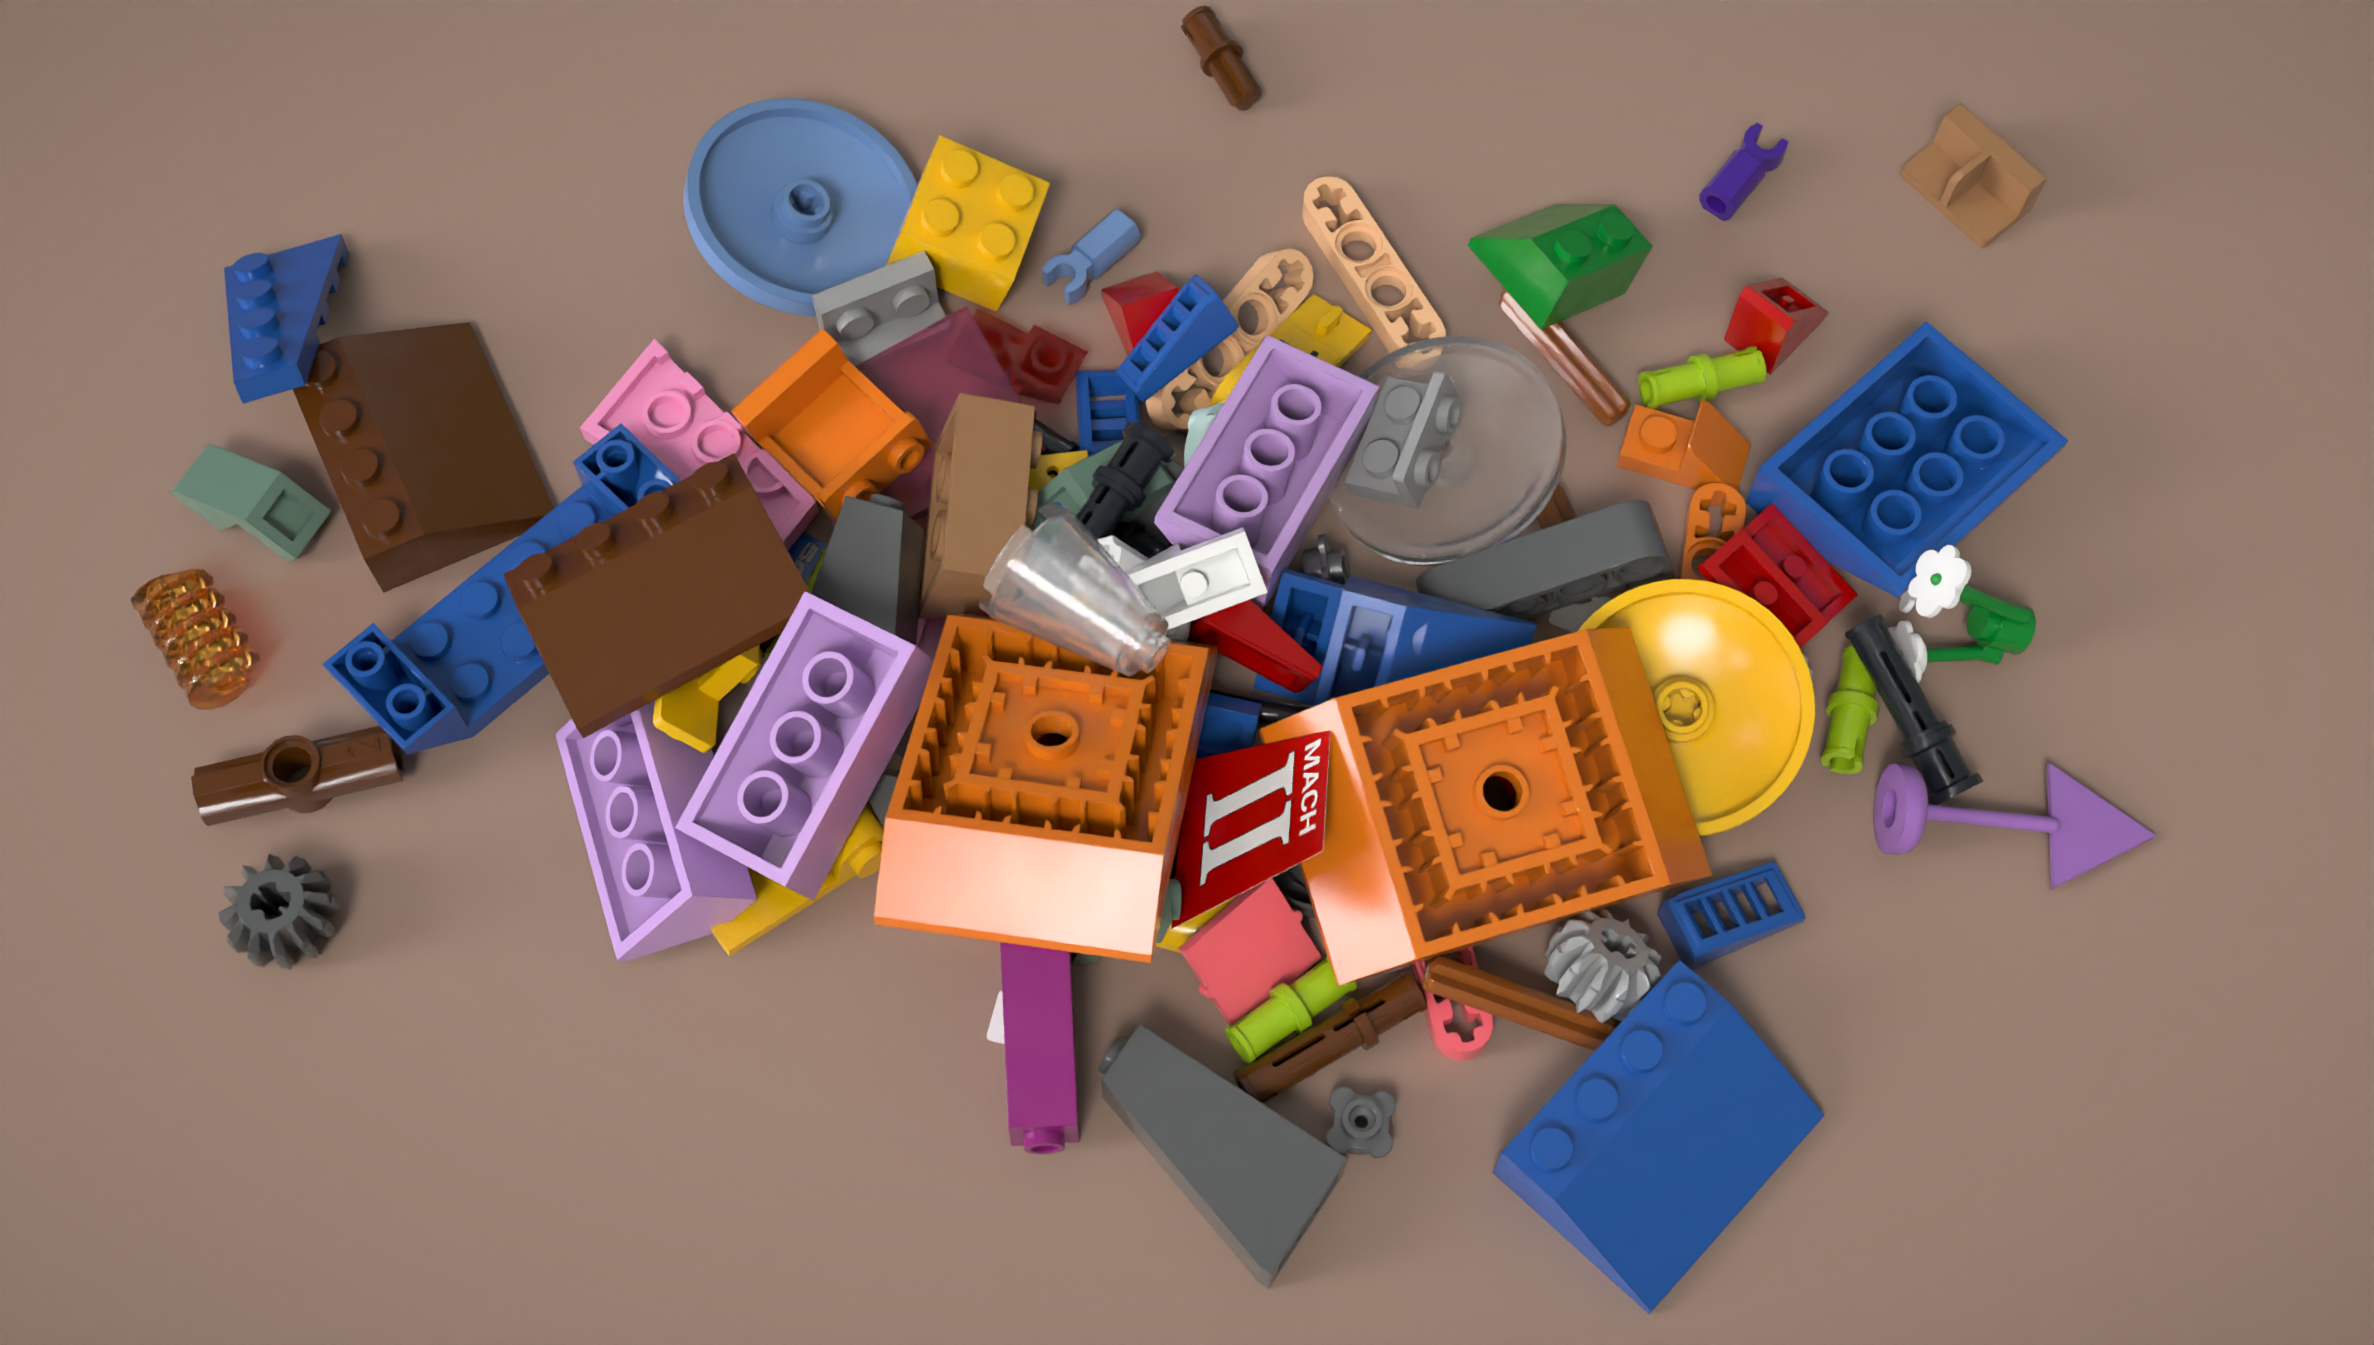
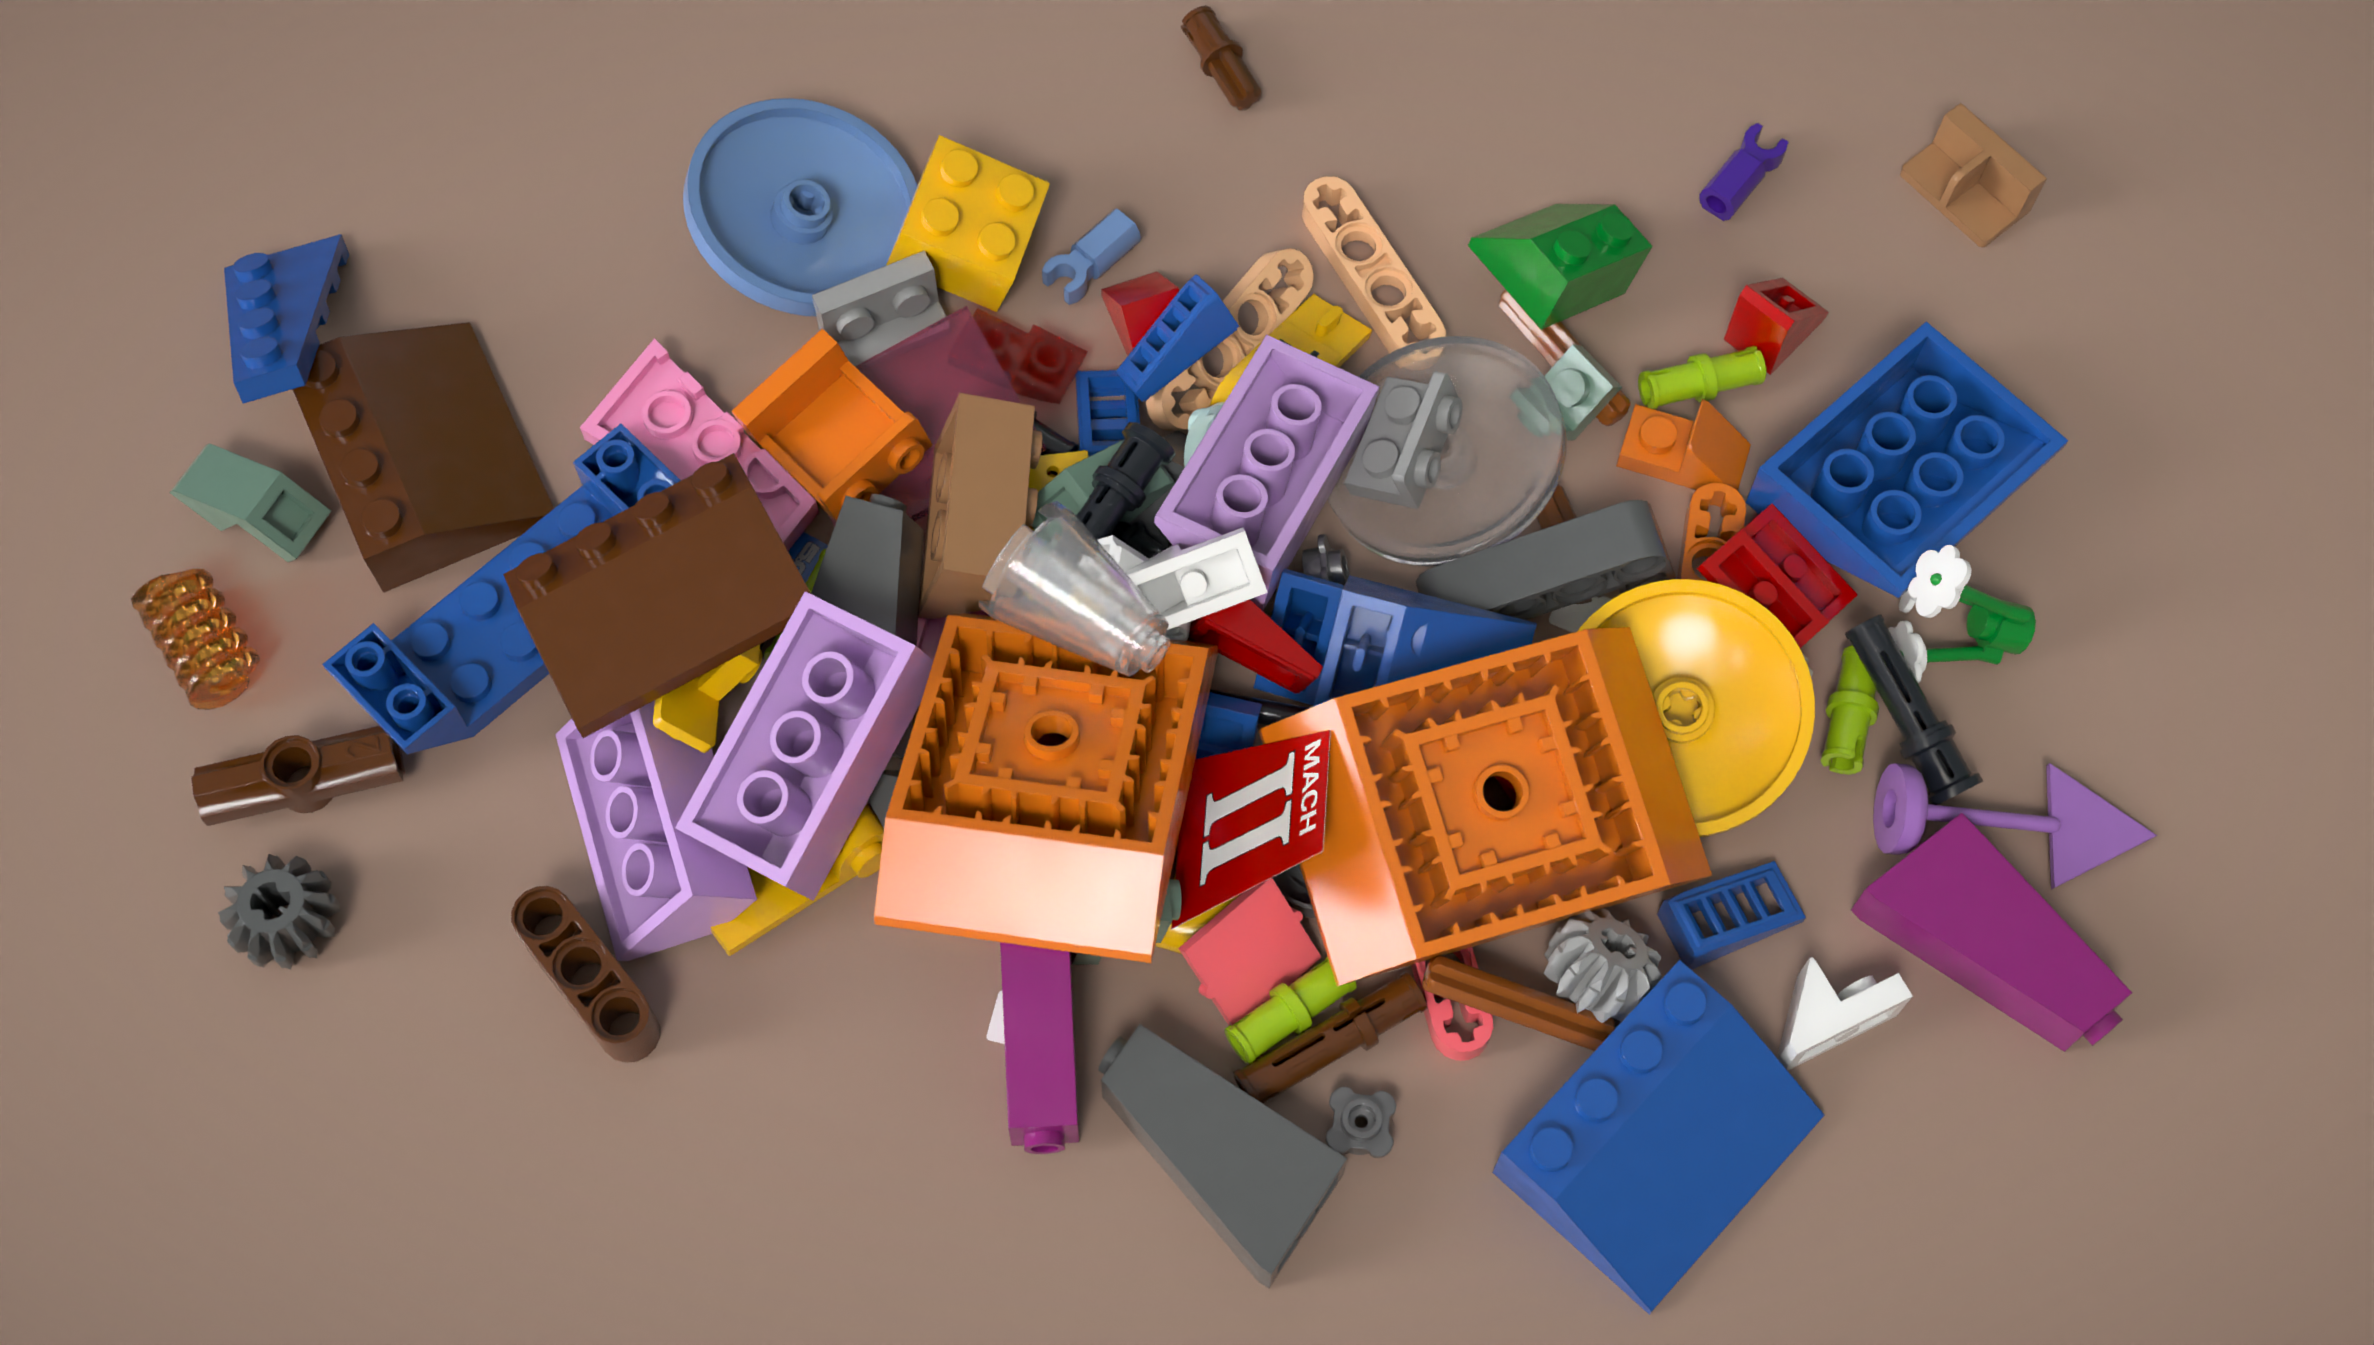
(572, 947): none -> reddish brown beam
(1580, 388): none -> sand green bracket
(1824, 1020): none -> white slope
(1994, 935): none -> magenta slope

